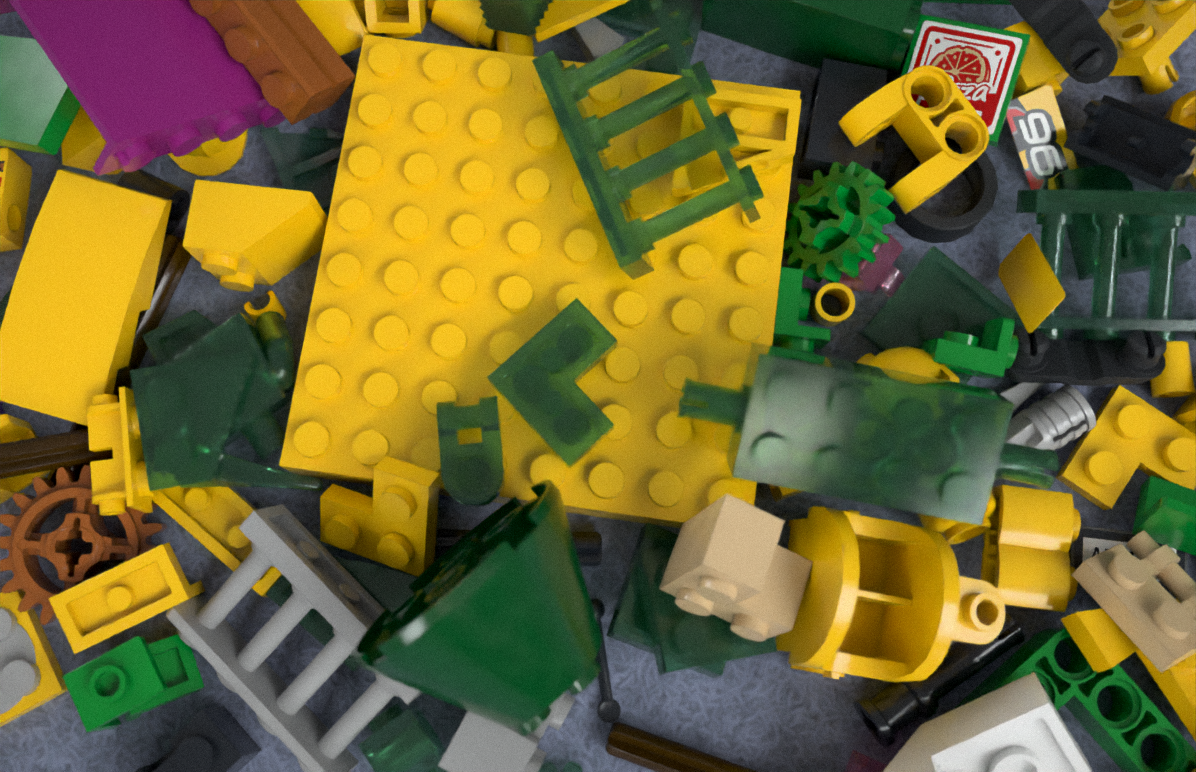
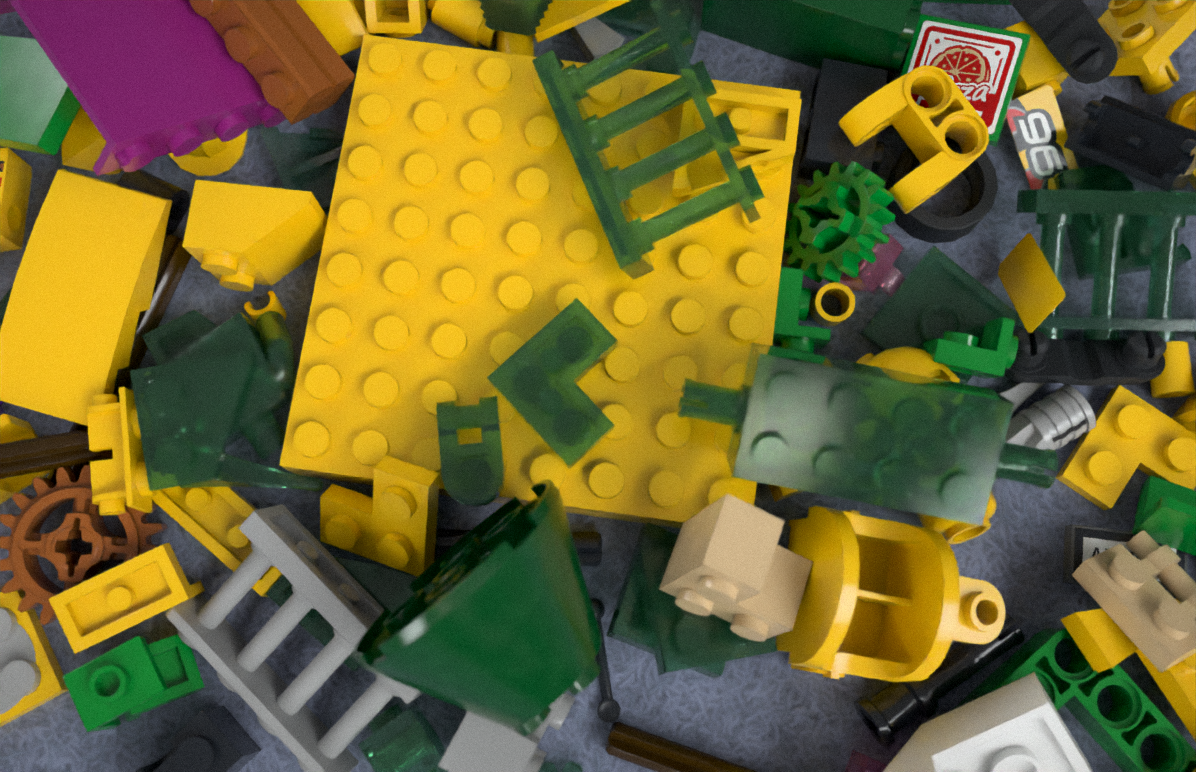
(1030, 547): yellow brick -> none

